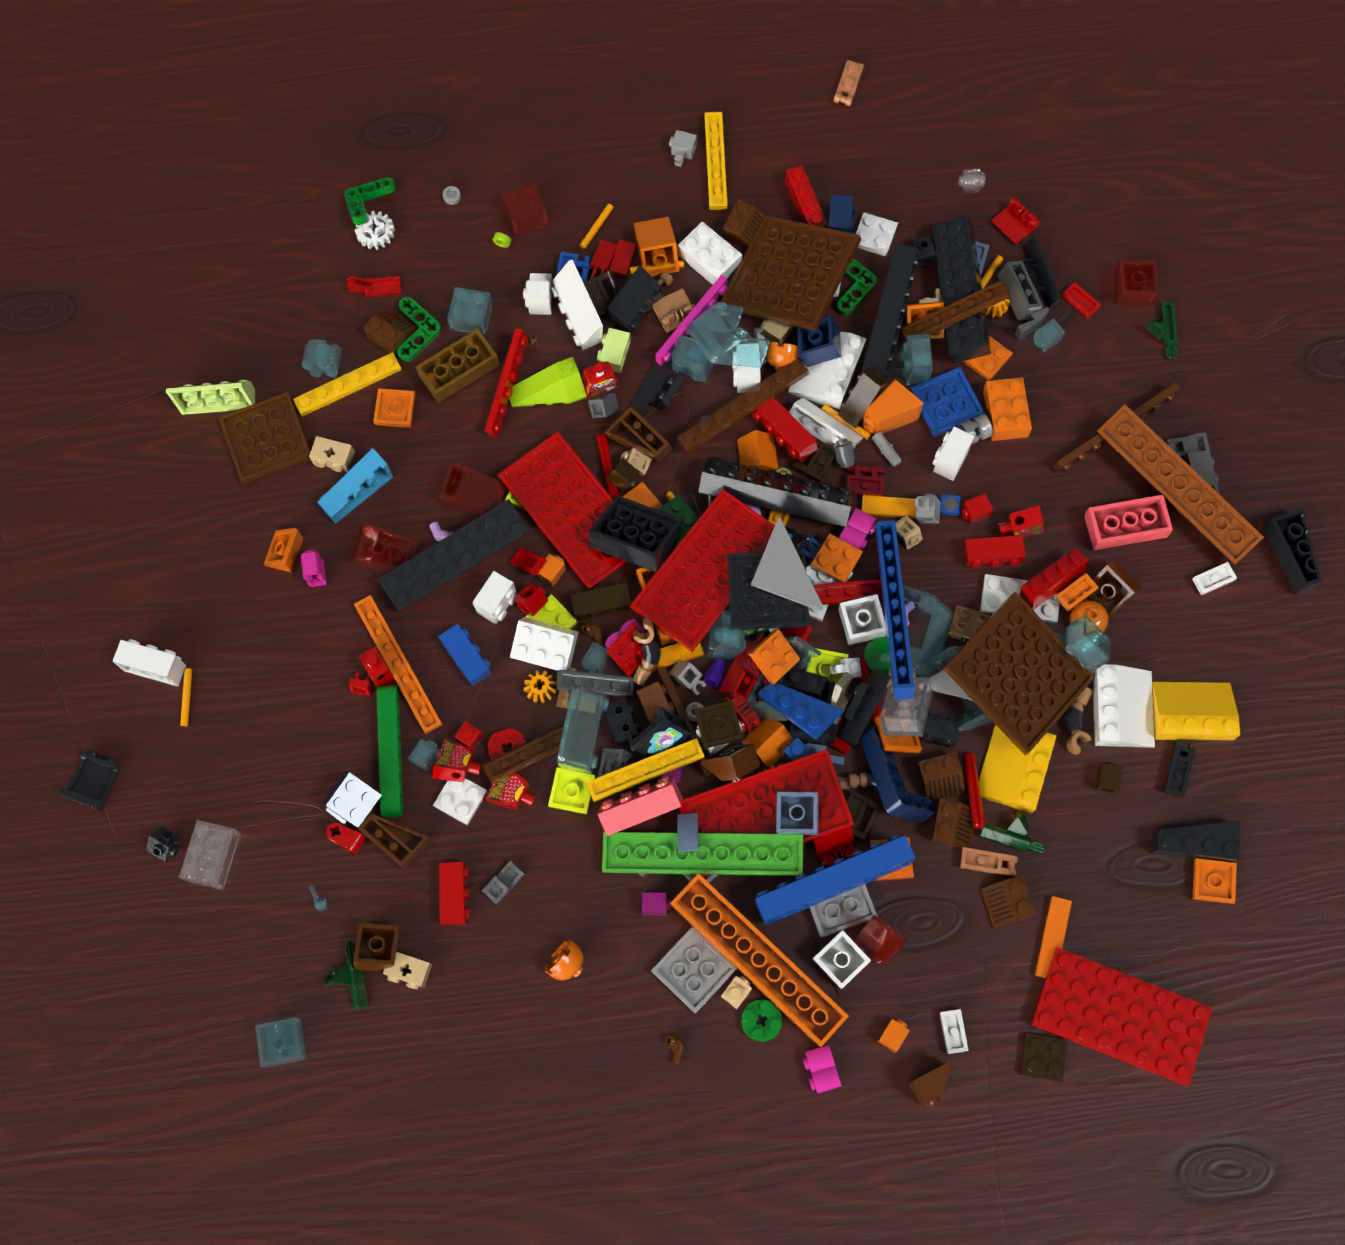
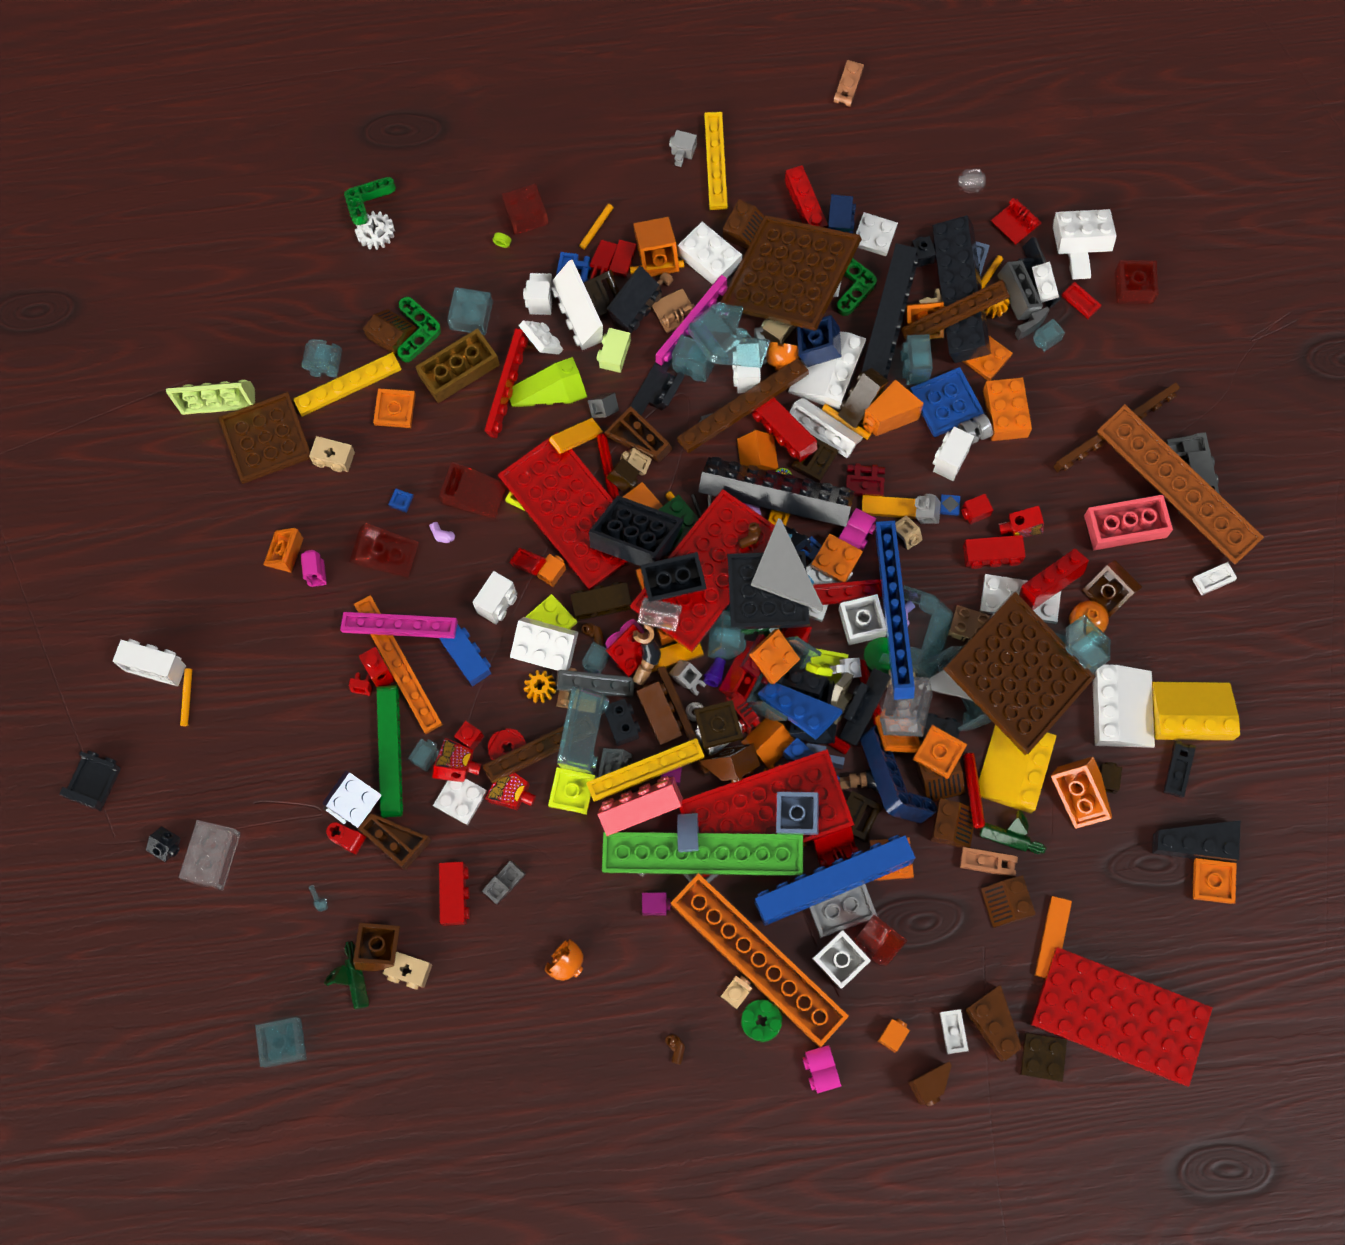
(355, 486): dark azure wedge -> none
(375, 287): red arm -> none
(399, 625): none -> dark pink plate
(400, 500): none -> blue tile
(451, 195): light grey tile -> none
(453, 555): black brick -> none
(531, 599): red brick -> none
(541, 337): none -> white plate
(575, 435): none -> light orange tile
(599, 379): red torso -> none
(660, 614): none -> clear brick
(663, 734): black panel -> none
(673, 577): none -> black slope
(694, 970): light grey plate -> none
(752, 537): none -> reddish brown arm
(819, 669): none -> neon yellow tile
(844, 453): dark grey brick -> none
(886, 449): light grey axle -> none
(940, 752): none -> orange tile
(995, 1023): none -> reddish brown wedge
(1045, 282): none -> white plate
(1073, 721): medium nougat piece -> none
(1077, 592): orange tile -> none
(1079, 265): none -> white slope
(1082, 792): none -> orange slope
(1084, 231): none -> white brick
(1166, 329): dark green piece -> none
(1293, 549): black wedge -> none

